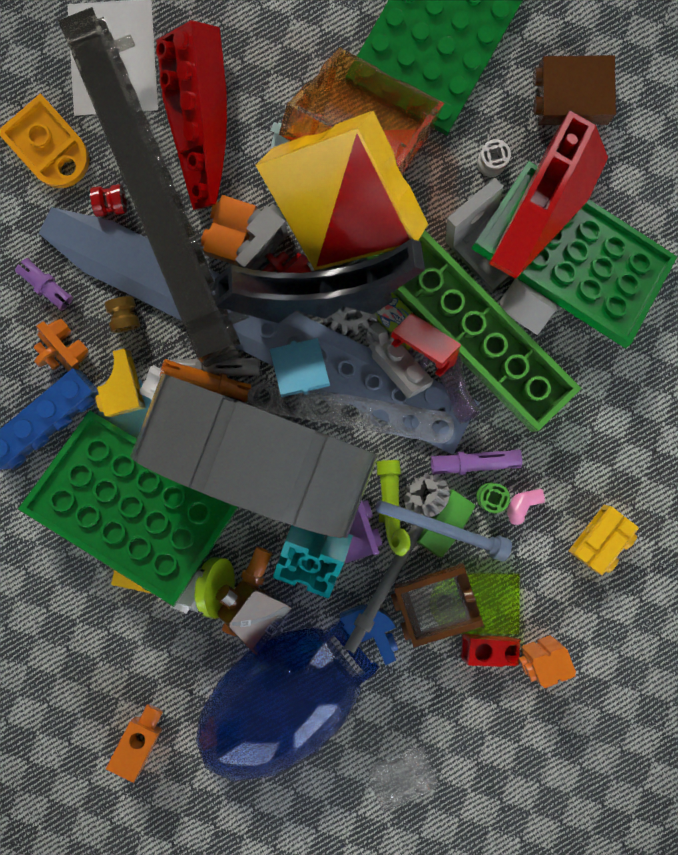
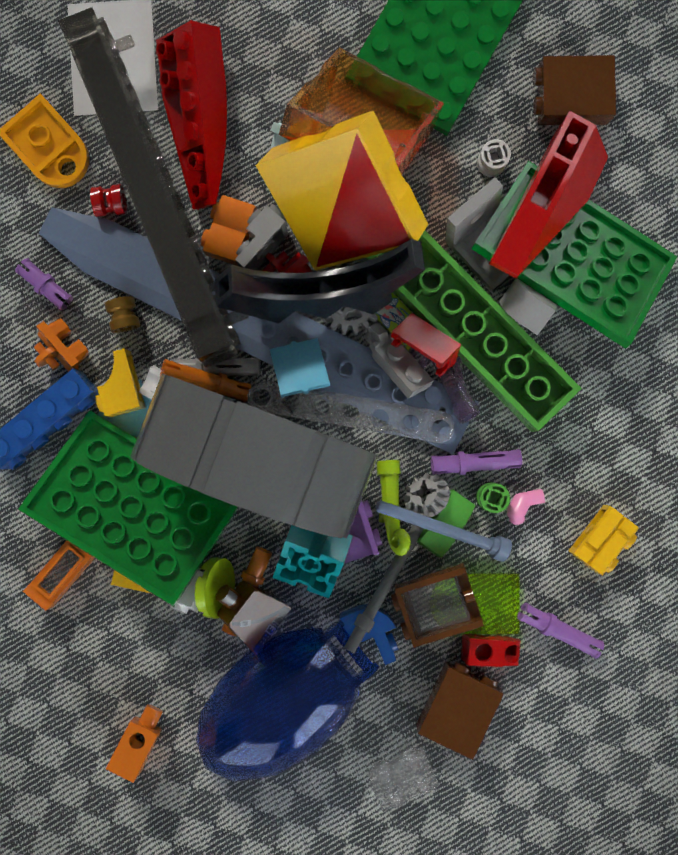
(58, 575): none -> orange window
(460, 709): none -> reddish brown brick
(546, 662): orange brick -> none
(550, 625): none -> medium lavender pin

